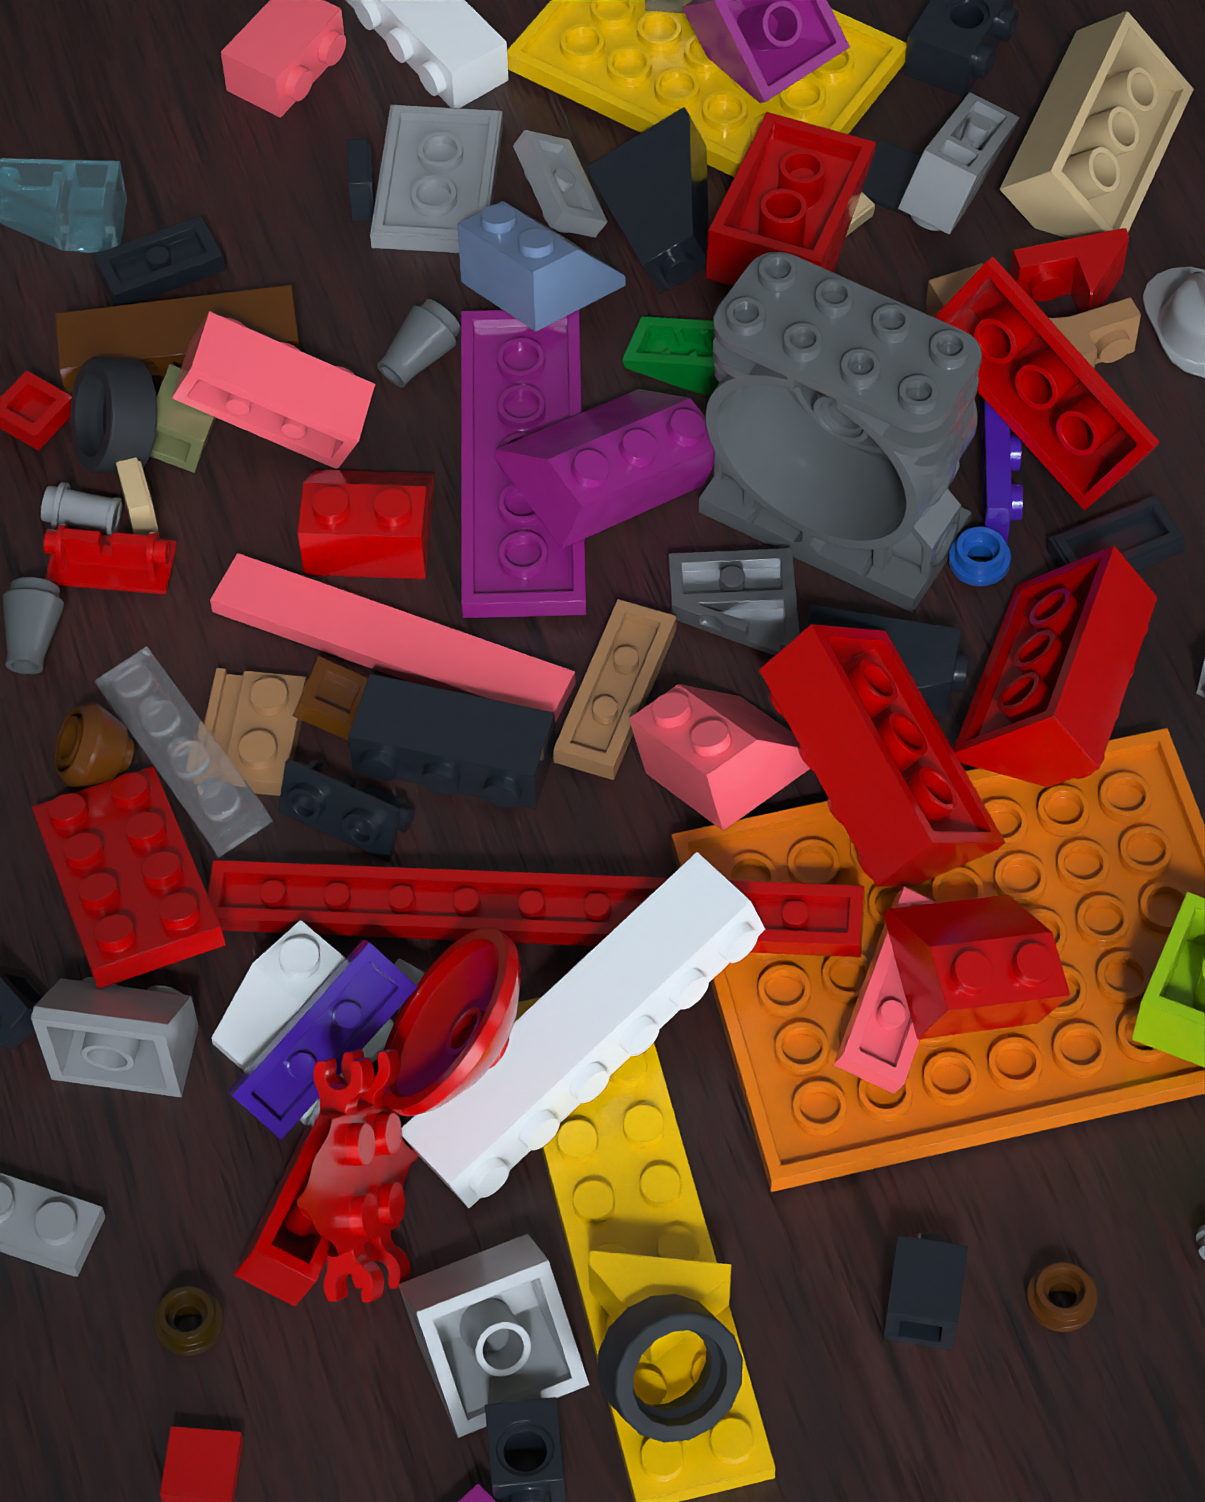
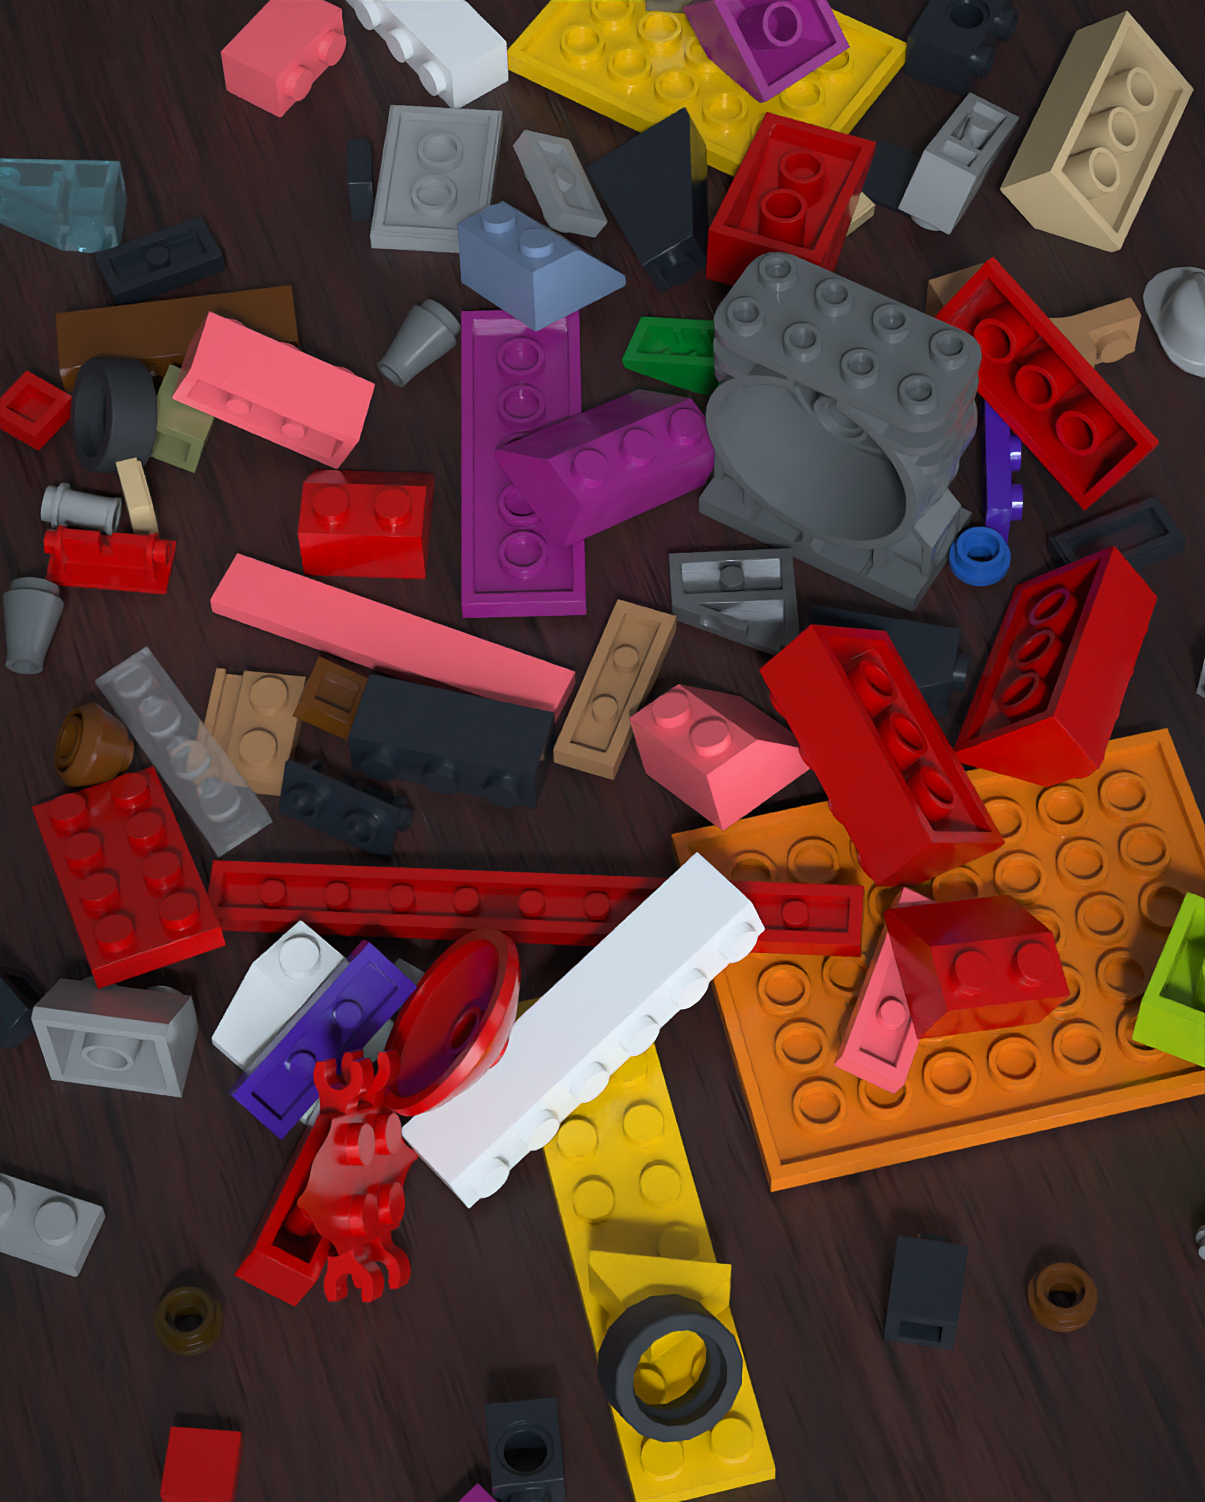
(493, 1331): light grey slope -> none
(1075, 266): red slope -> none

